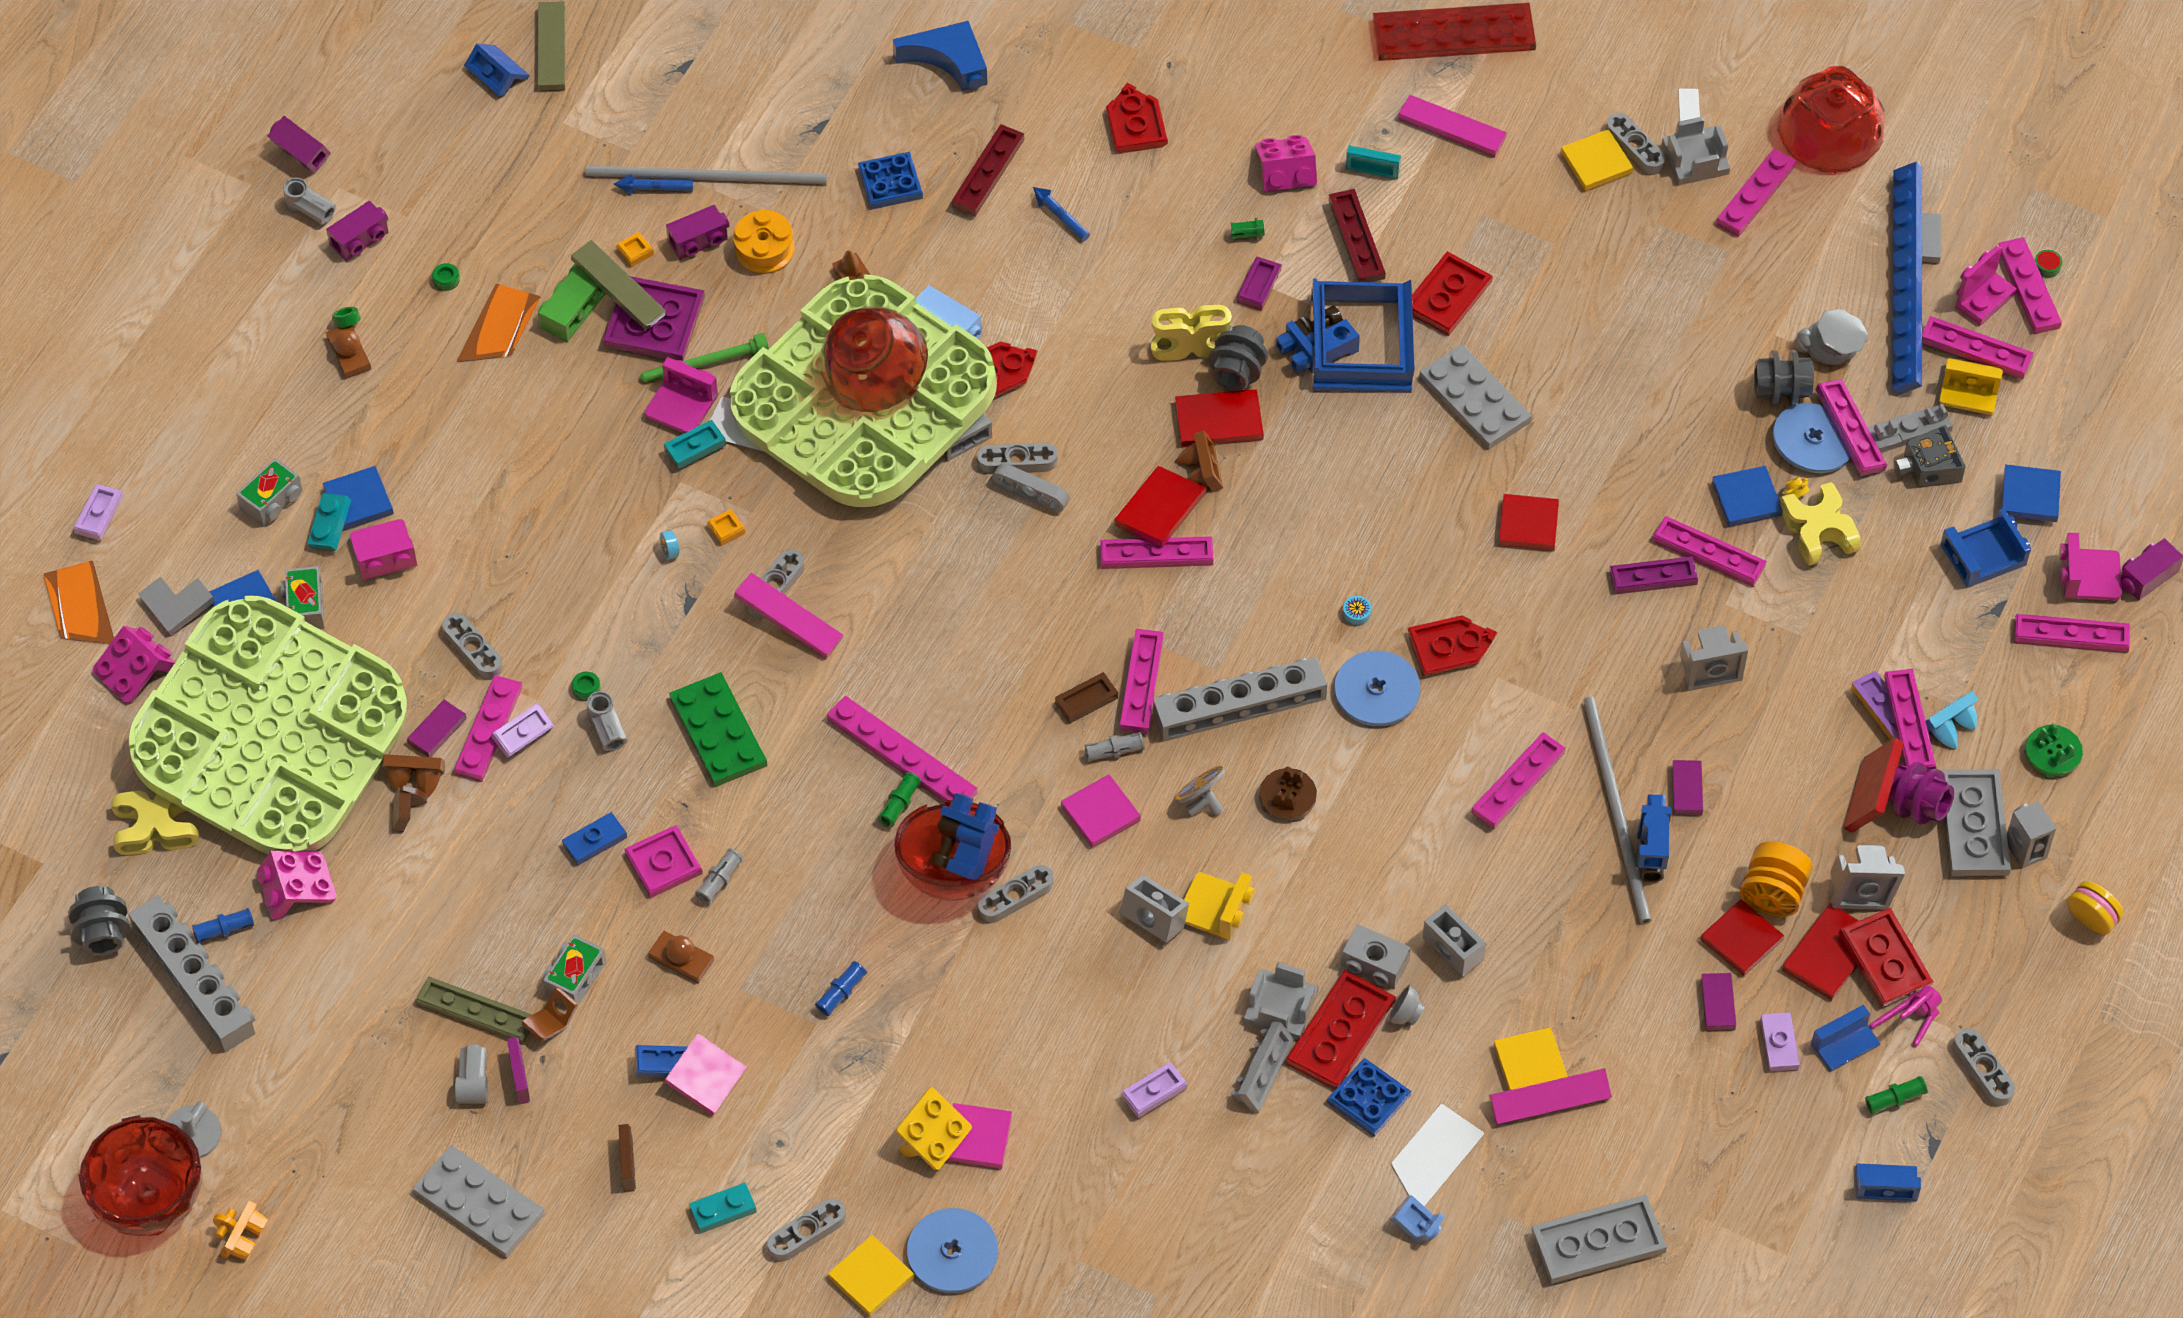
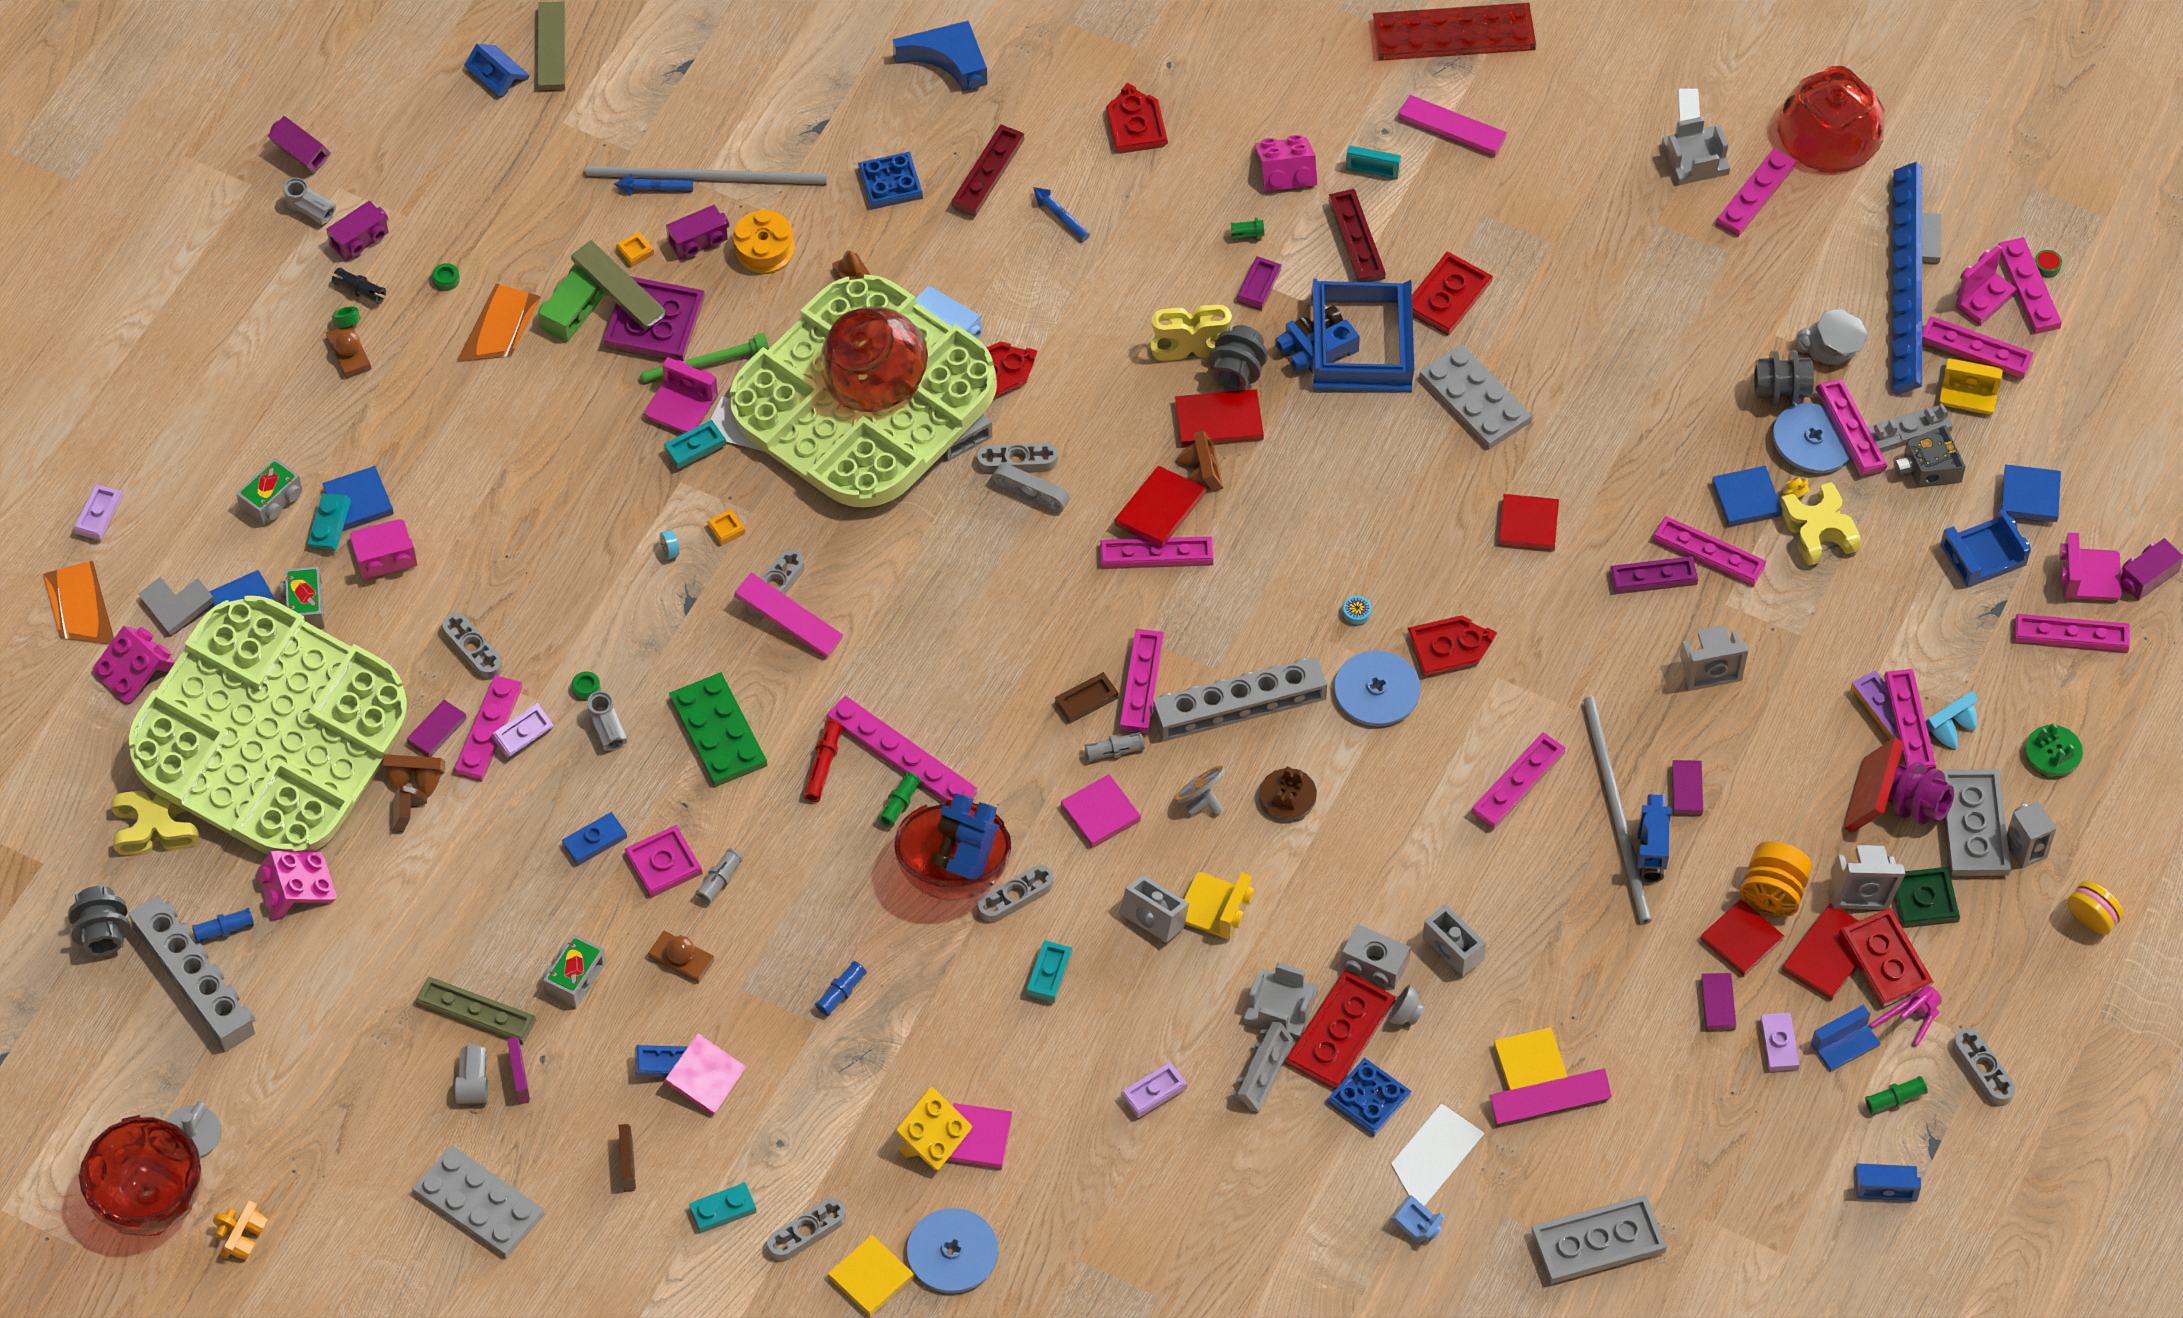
(359, 285): none -> black pin
(549, 1020): dark orange bracket -> none
(826, 750): none -> red pin
(1049, 971): none -> teal plate
(1596, 160): yellow tile -> none
(1637, 155): light grey beam -> none
(1926, 898): none -> dark green tile

